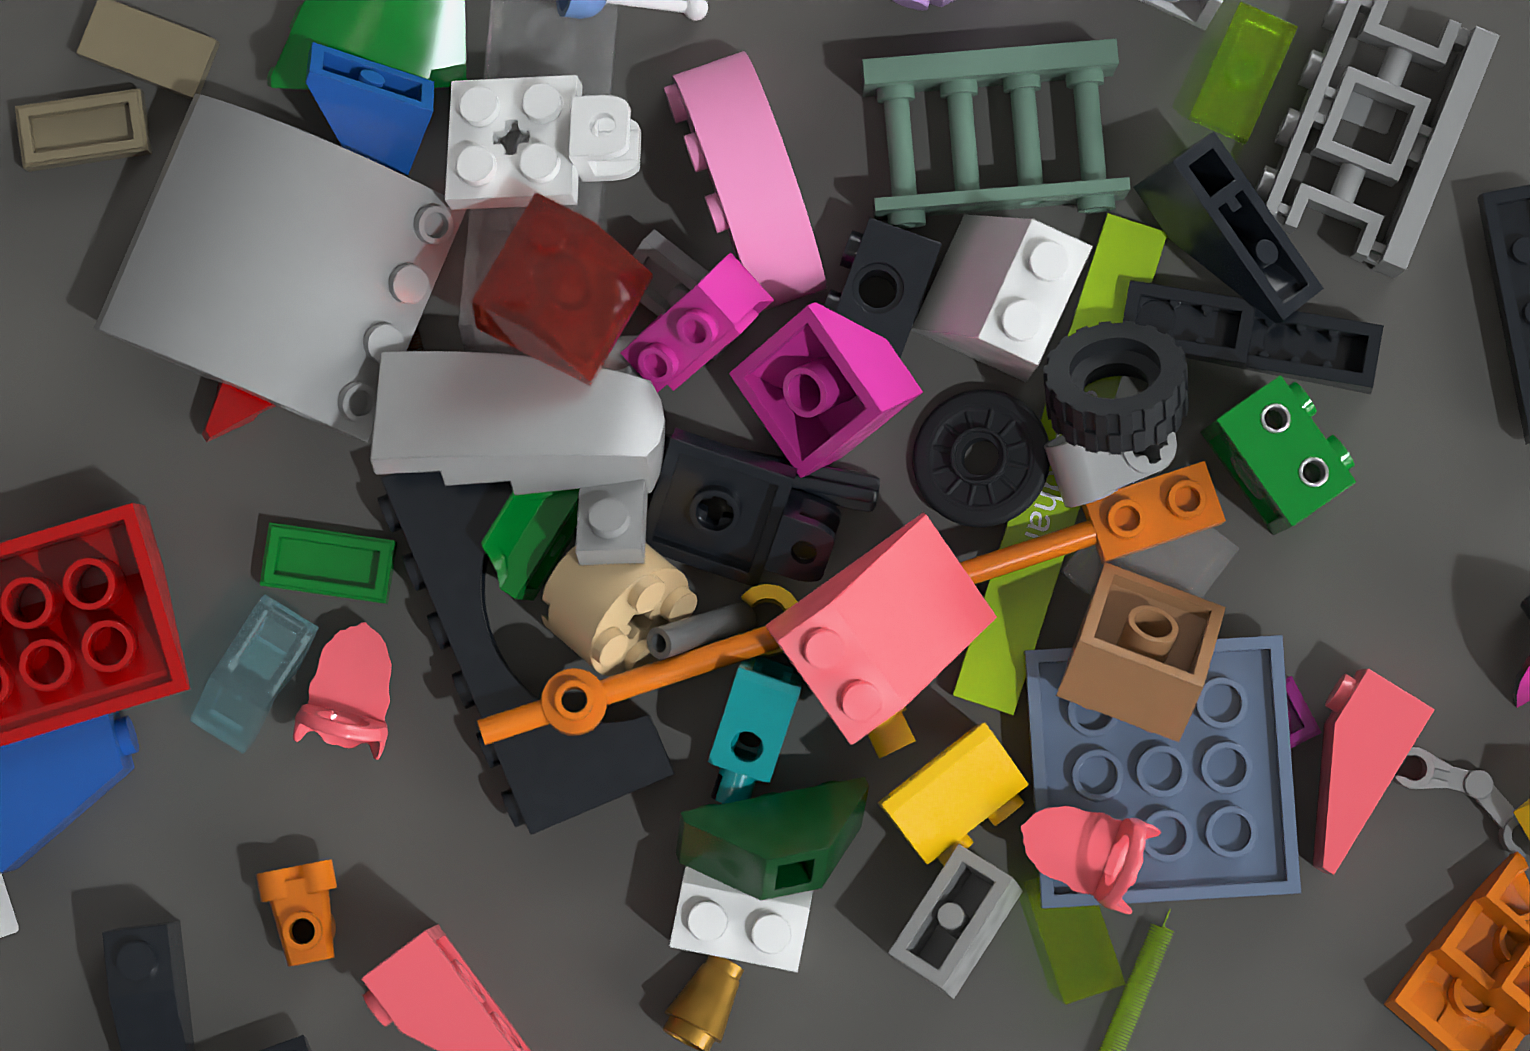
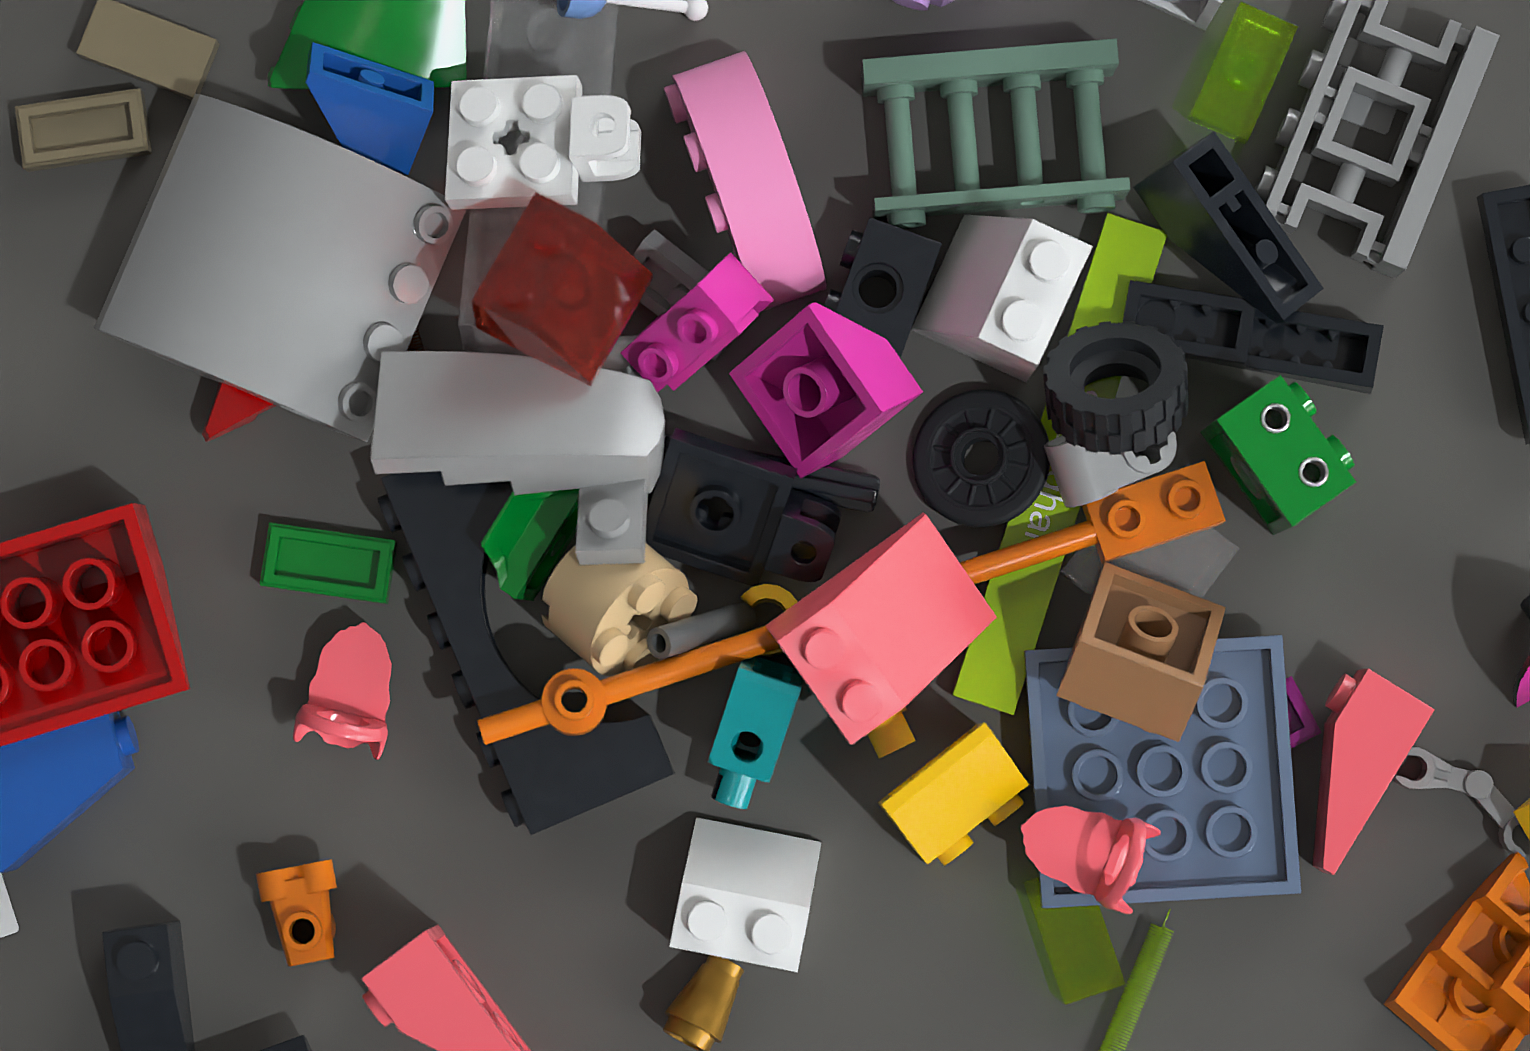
(253, 673): clear light blue slope -> none
(775, 840): dark green slope -> none
(956, 921): light grey brick -> none

